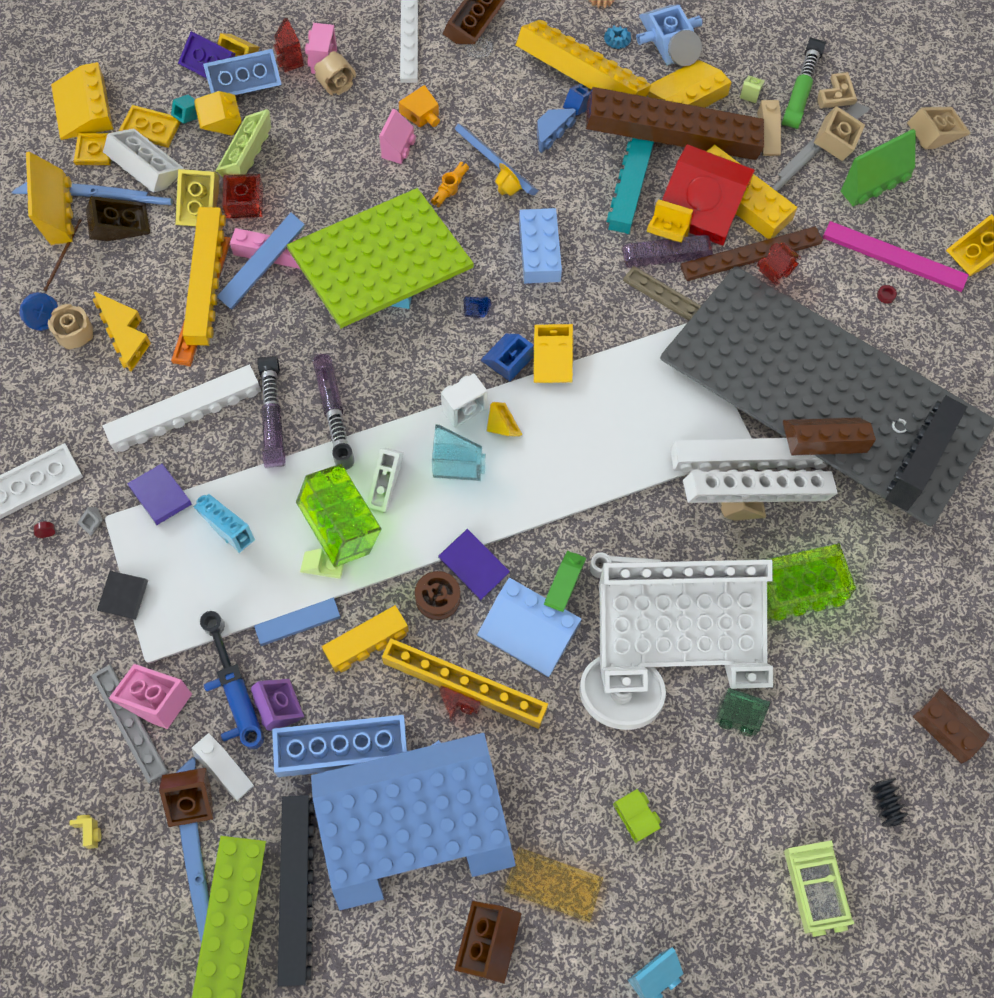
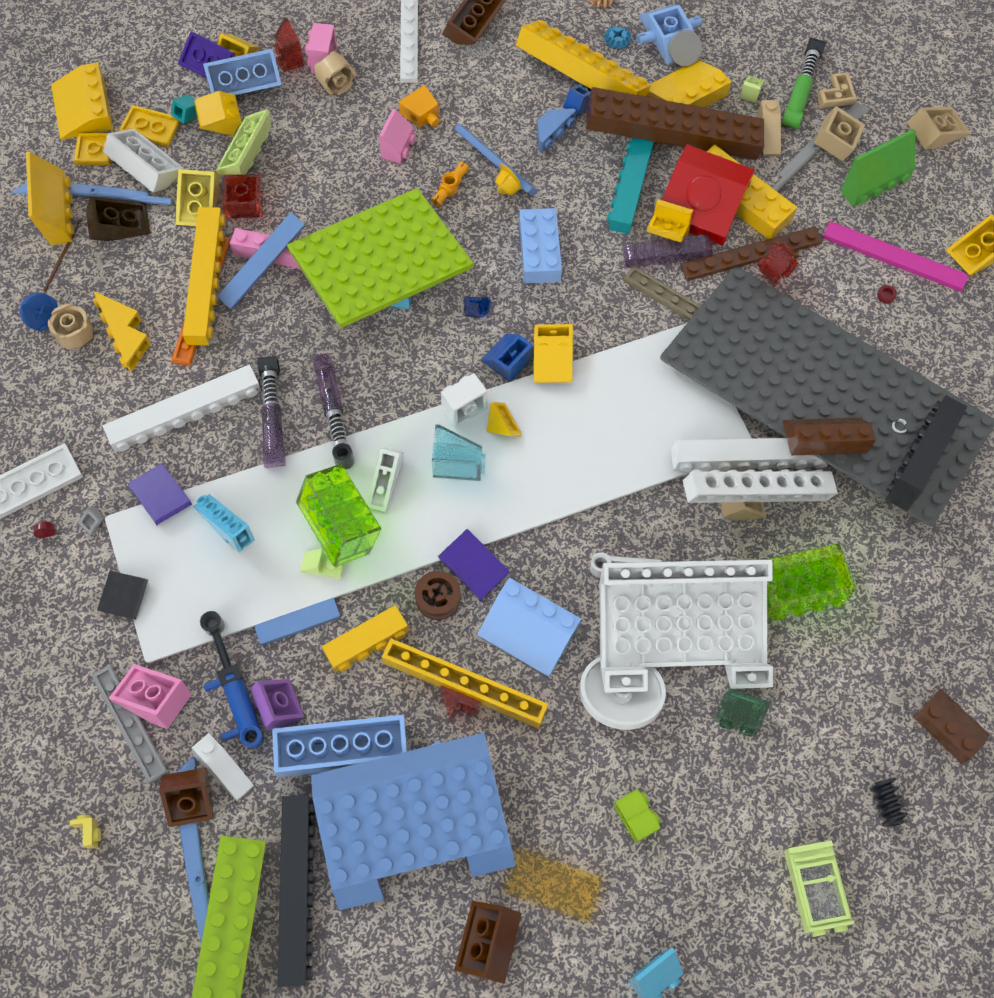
(565, 581): bright green slope -> none

